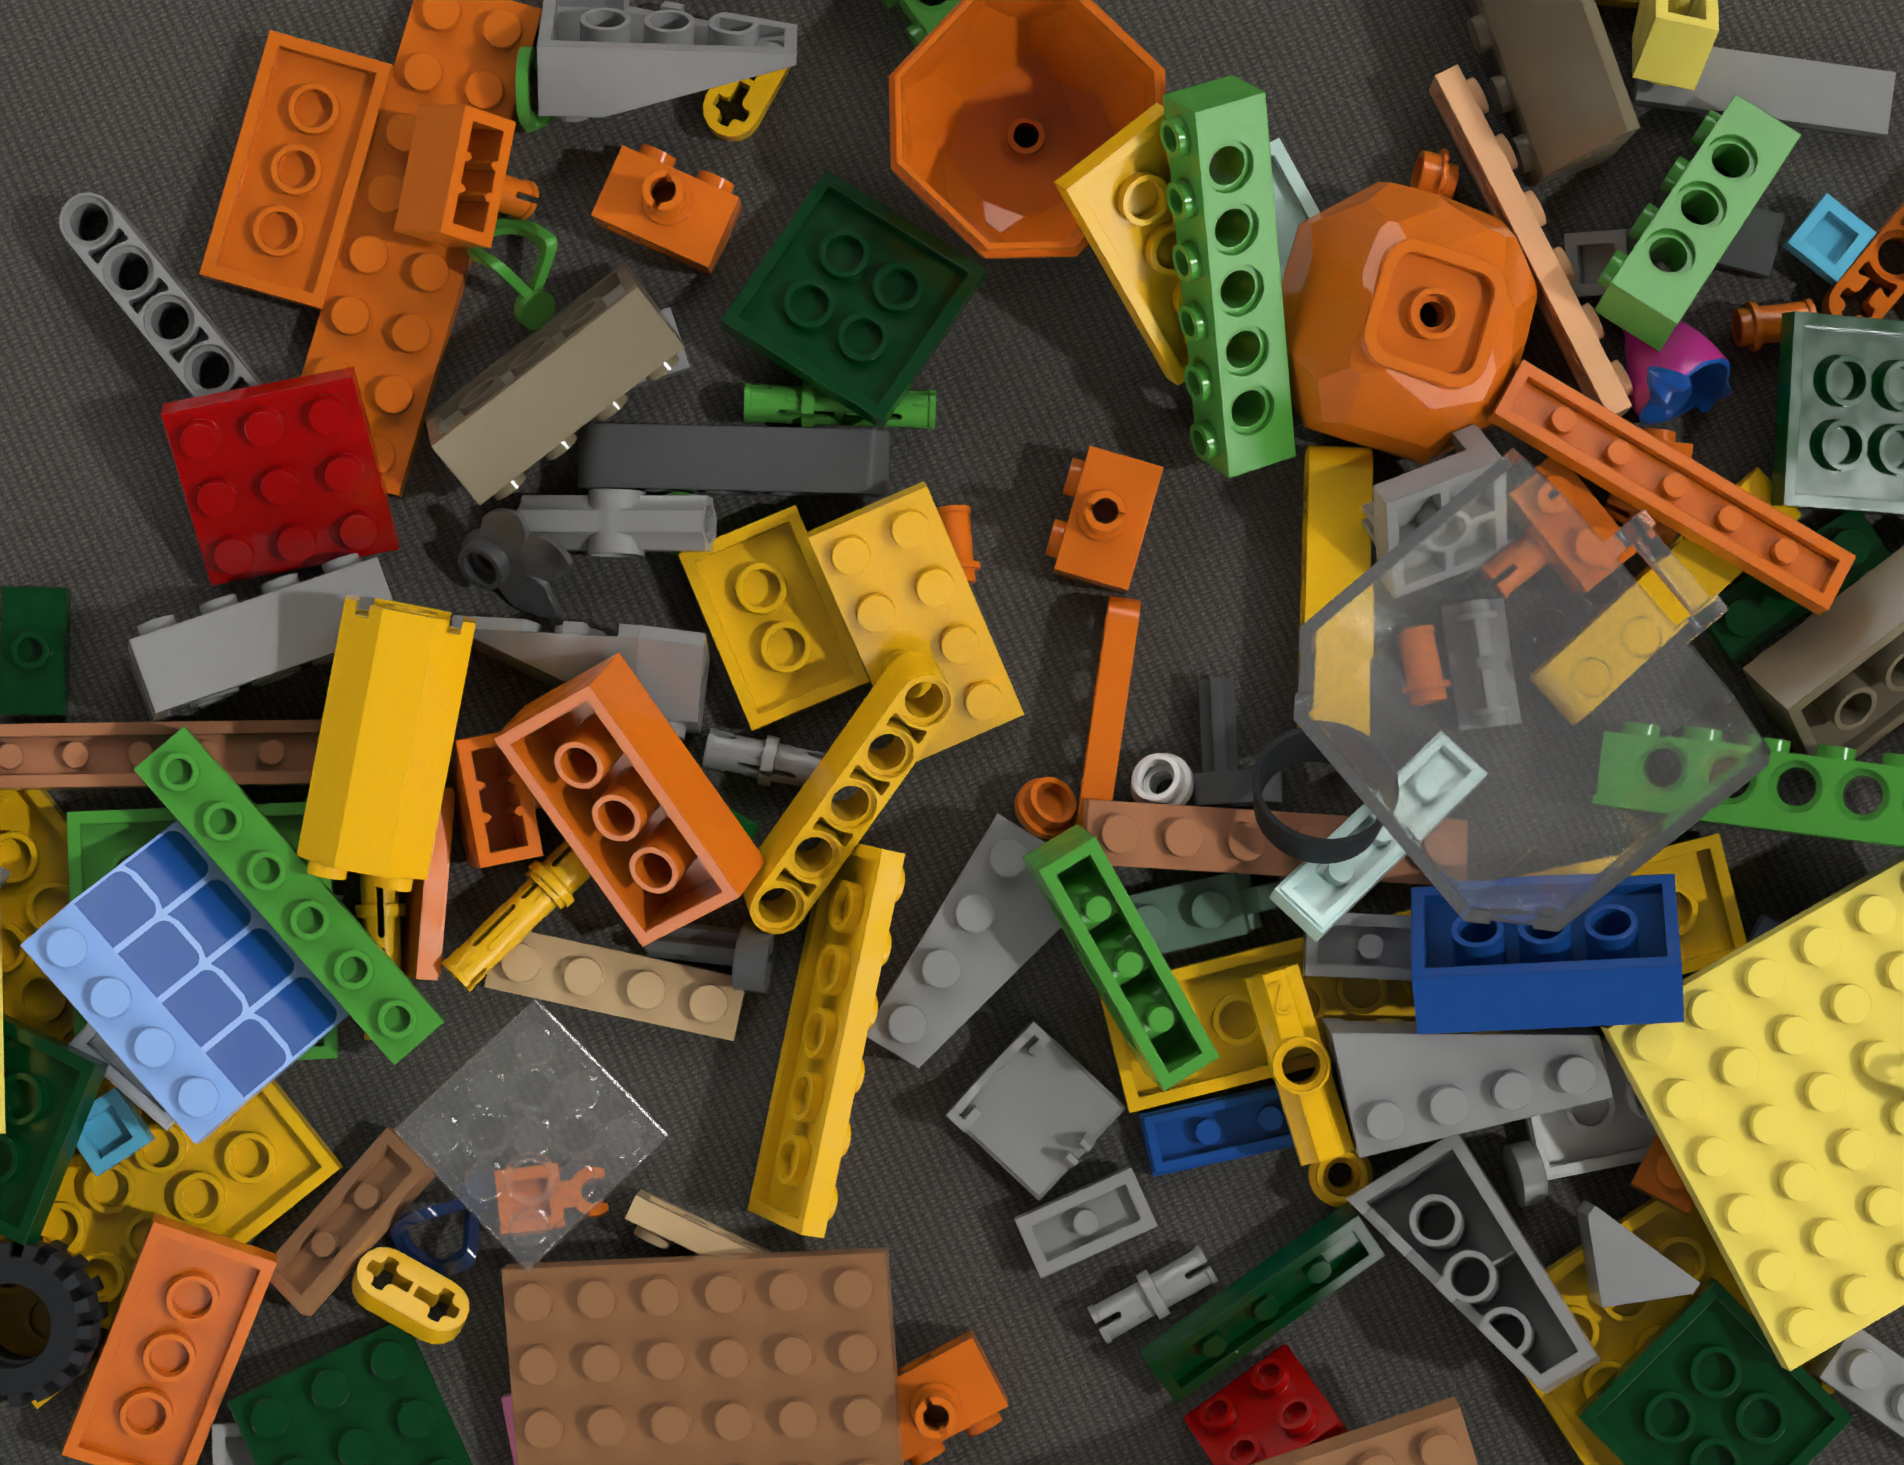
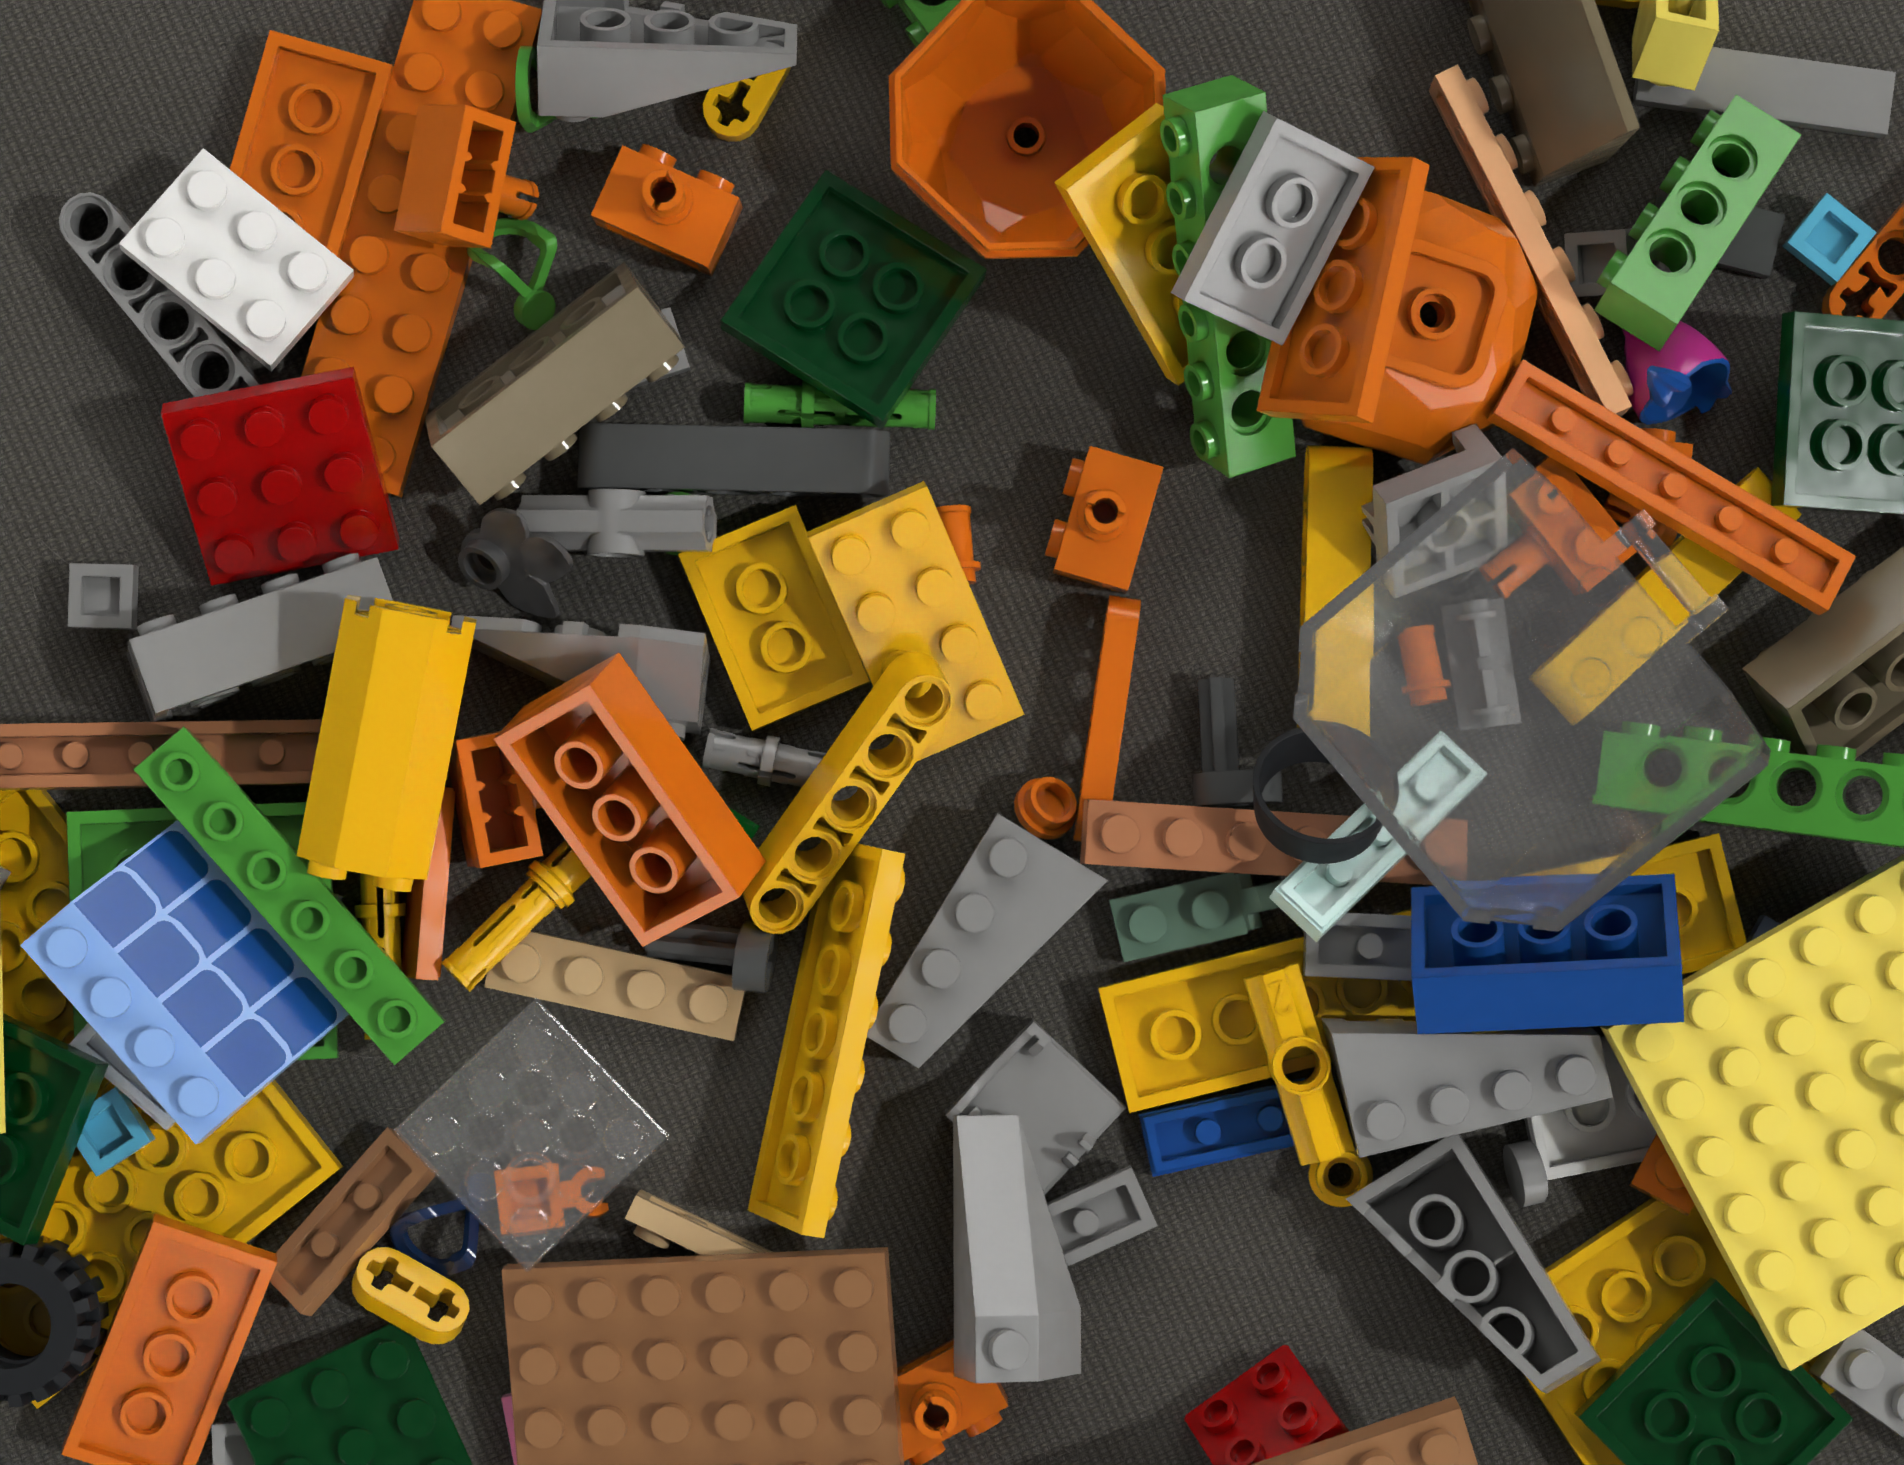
(35, 651): dark green plate -> none
(103, 596): none -> light grey plate
(237, 259): none -> white plate
(1010, 1276): none -> light grey wedge
(1120, 956): bright green brick -> none
(1152, 1294): light grey pin -> none
(1154, 770): white plate -> none
(1261, 1302): dark green plate -> none
(1272, 229): none -> light grey plate
(1345, 329): none -> orange plate
(1435, 174): orange plate -> none
(1623, 1266): light grey slope -> none
(1761, 612): dark green plate -> none
(1762, 324): orange pin -> none

